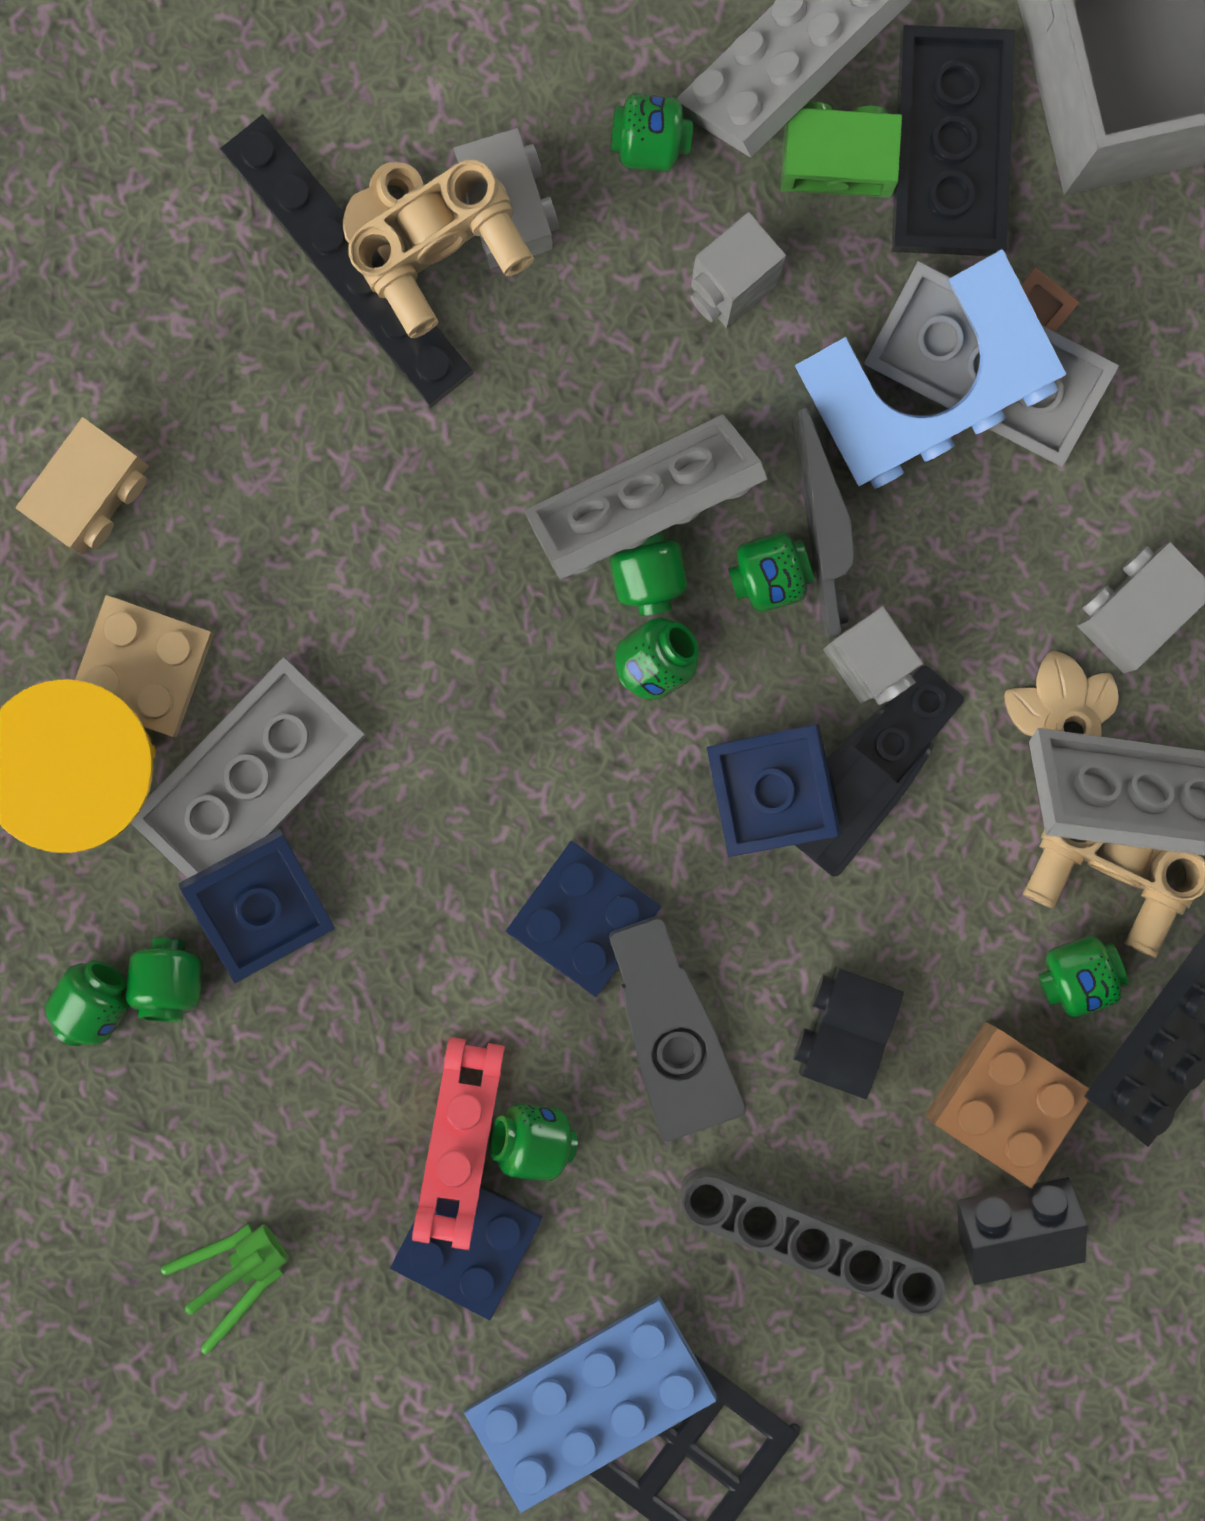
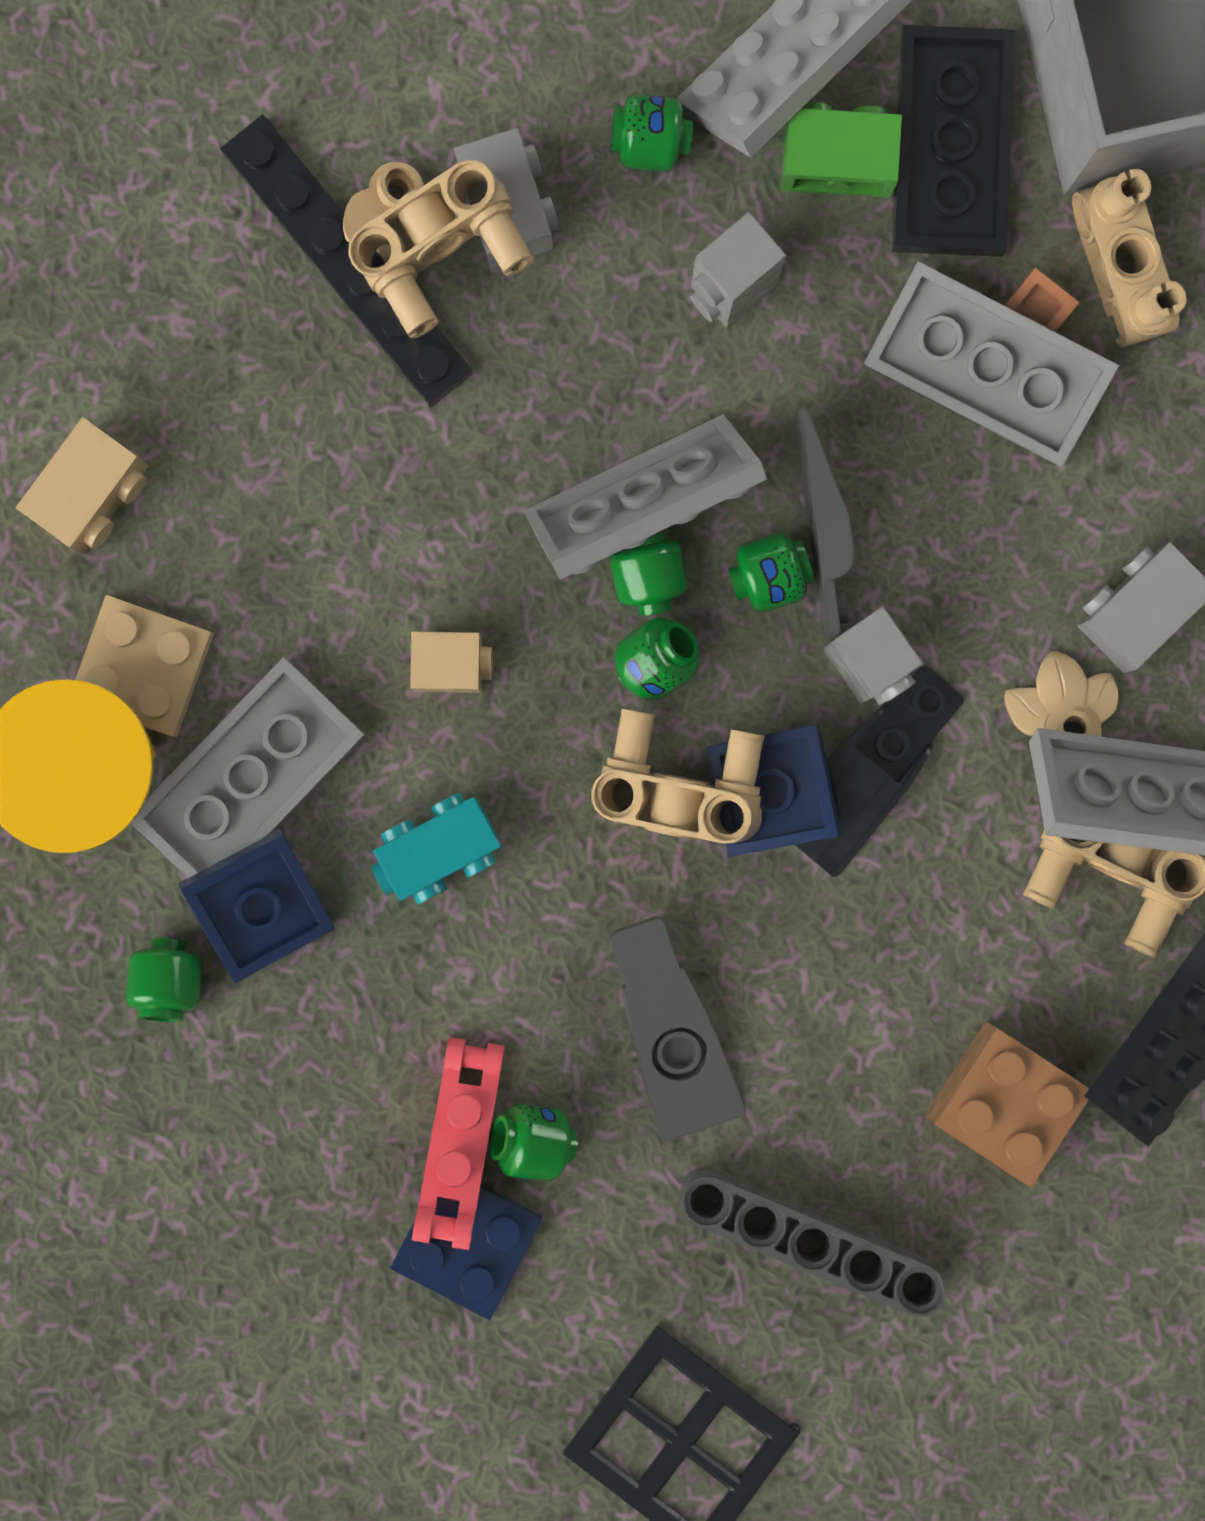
(87, 1004): green head -> none
(256, 1257): bright green plant -> none
(421, 857): none -> teal brick
(449, 662): none -> tan brick
(574, 914): dark blue plate -> none
(590, 1404): medium blue plate -> none
(678, 803): none -> tan piece
(849, 1032): black brick -> none
(1012, 366): light blue arch -> none
(1022, 1231): black brick -> none
(1083, 976): green head -> none
(1114, 219): none -> tan piece

